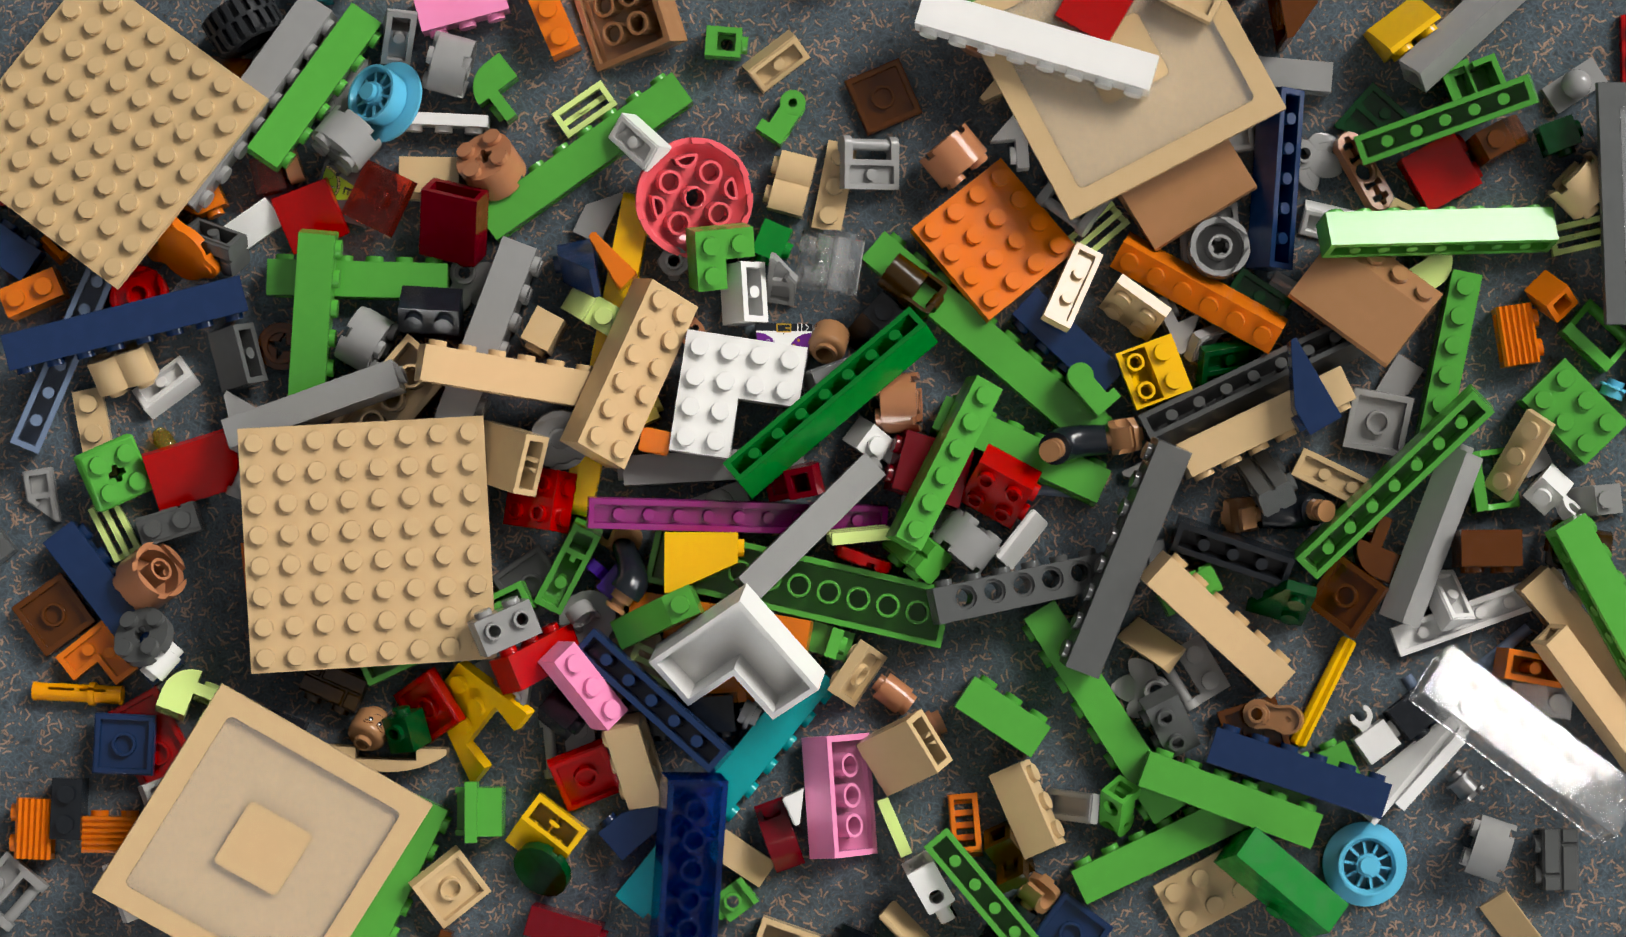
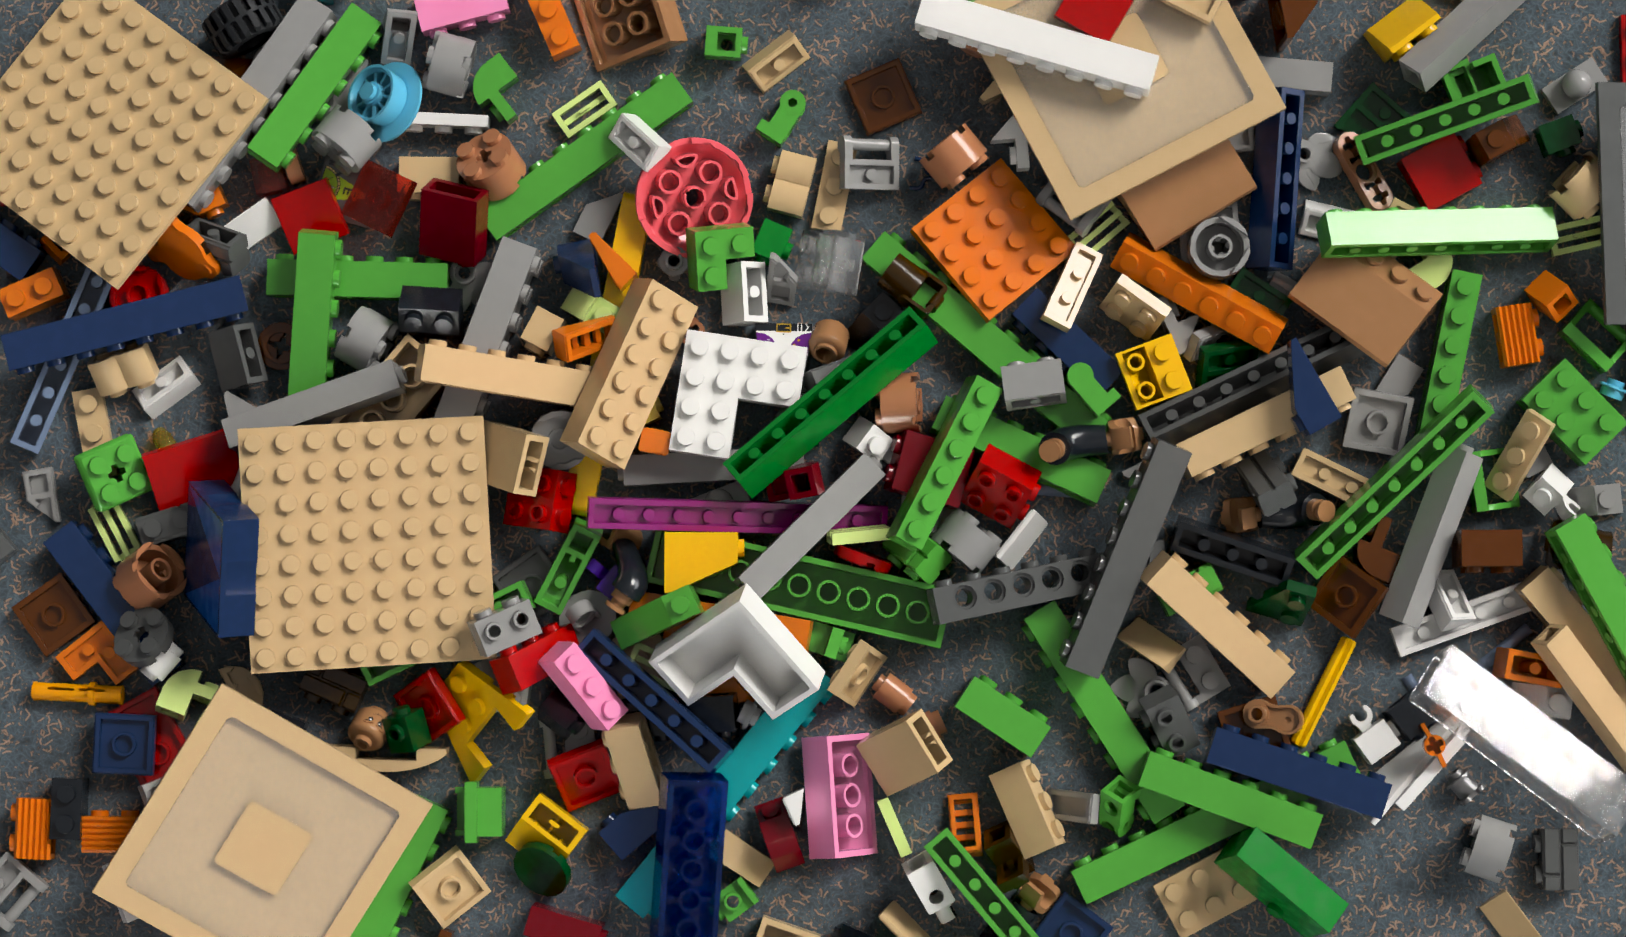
(221, 558): none -> dark blue tile
(243, 682): none -> tan tile
(566, 339): none -> orange slope
(927, 178): none -> dark blue piece
(1033, 383): none -> light grey brick
(1364, 864): medium azure piece -> none
(1433, 745): none -> orange piece

